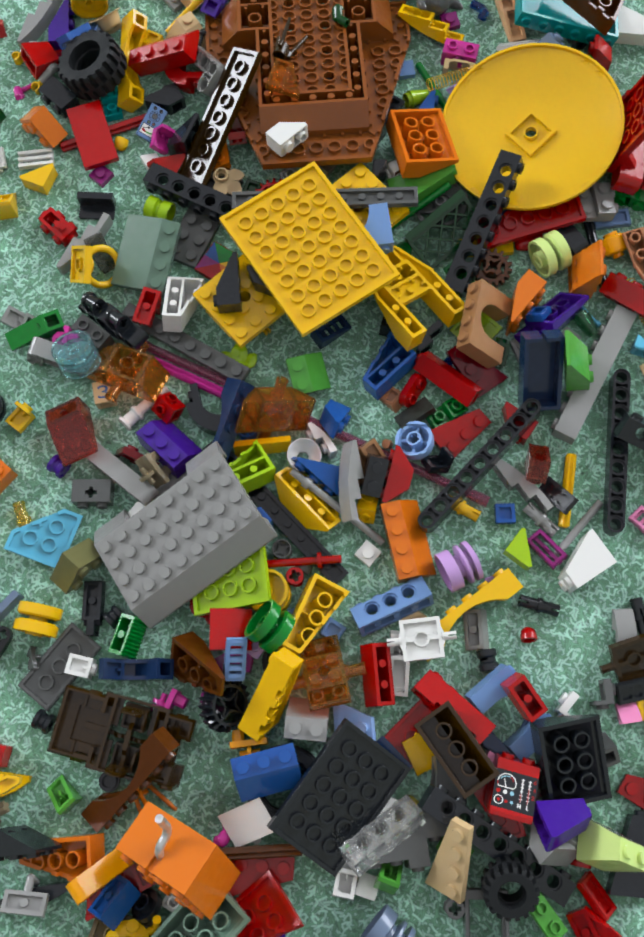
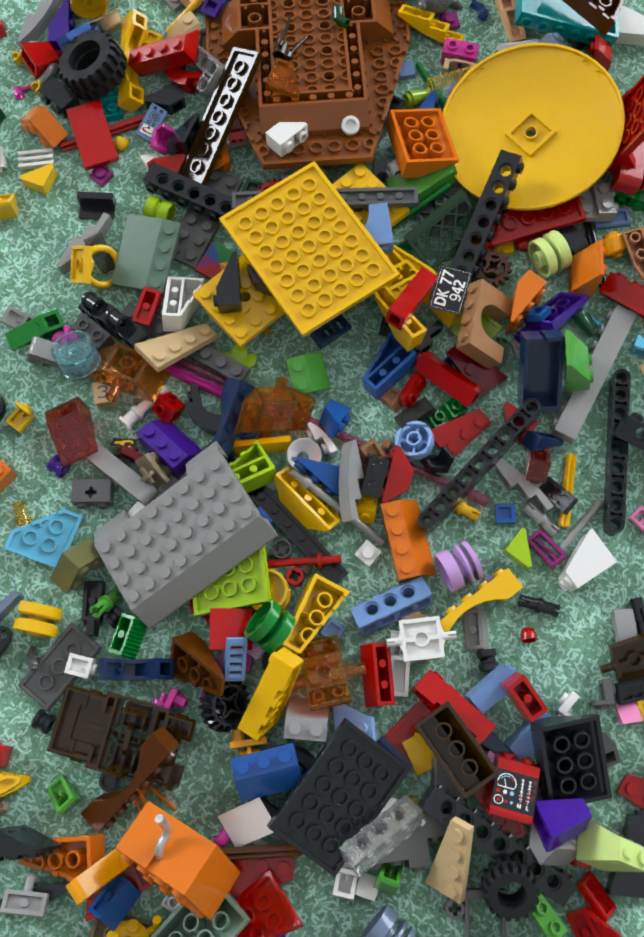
(61, 231): red brick -> none
(105, 603): none -> bright green pin
(120, 442): none -> black sticker
(147, 906): black plate -> none
(171, 348): none -> tan wing
(230, 182): tan plate -> none
(350, 125): none -> white tile
(411, 298): none -> red brick
(450, 289): none -> black sticker
(539, 441): none -> dark blue slope

